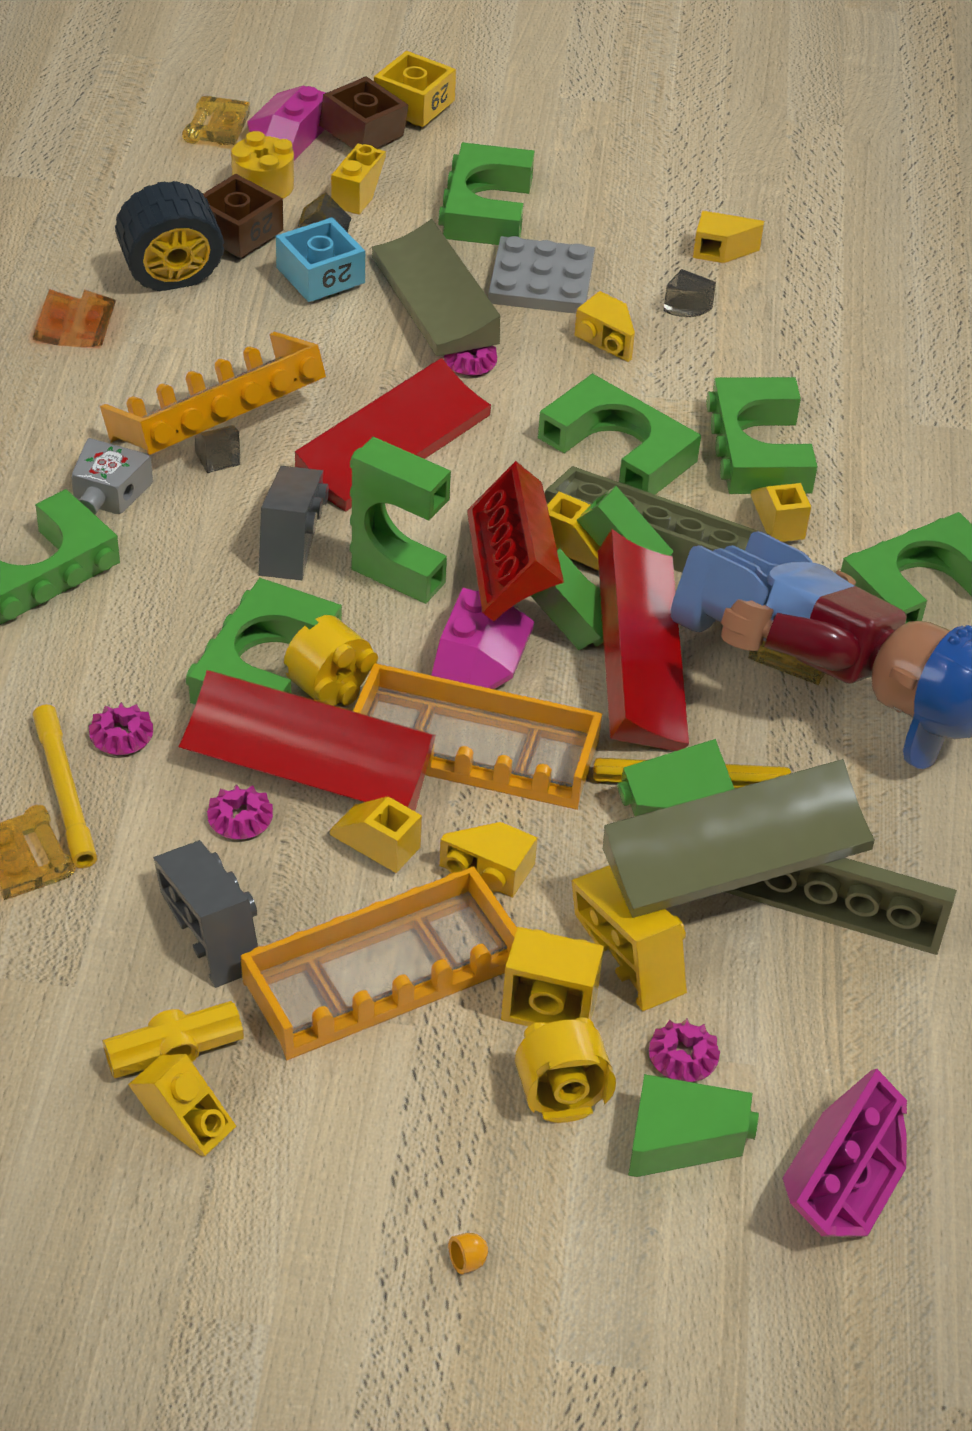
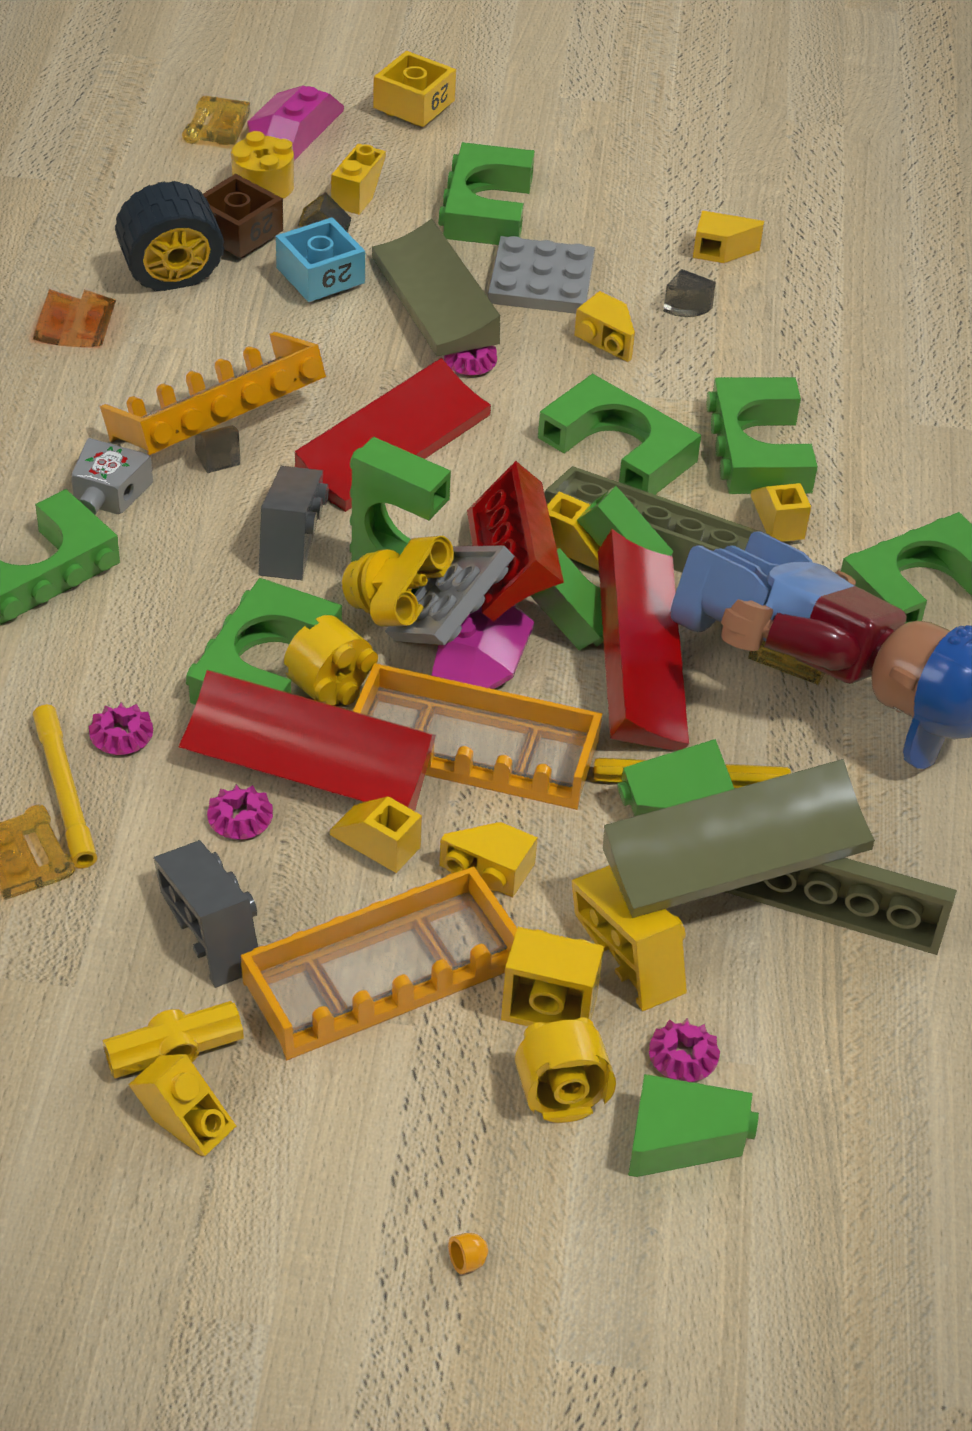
(363, 114): reddish brown brick -> none
(385, 579): none -> yellow beam
(455, 595): none -> light grey plate
(851, 1159): dark pink wedge -> none

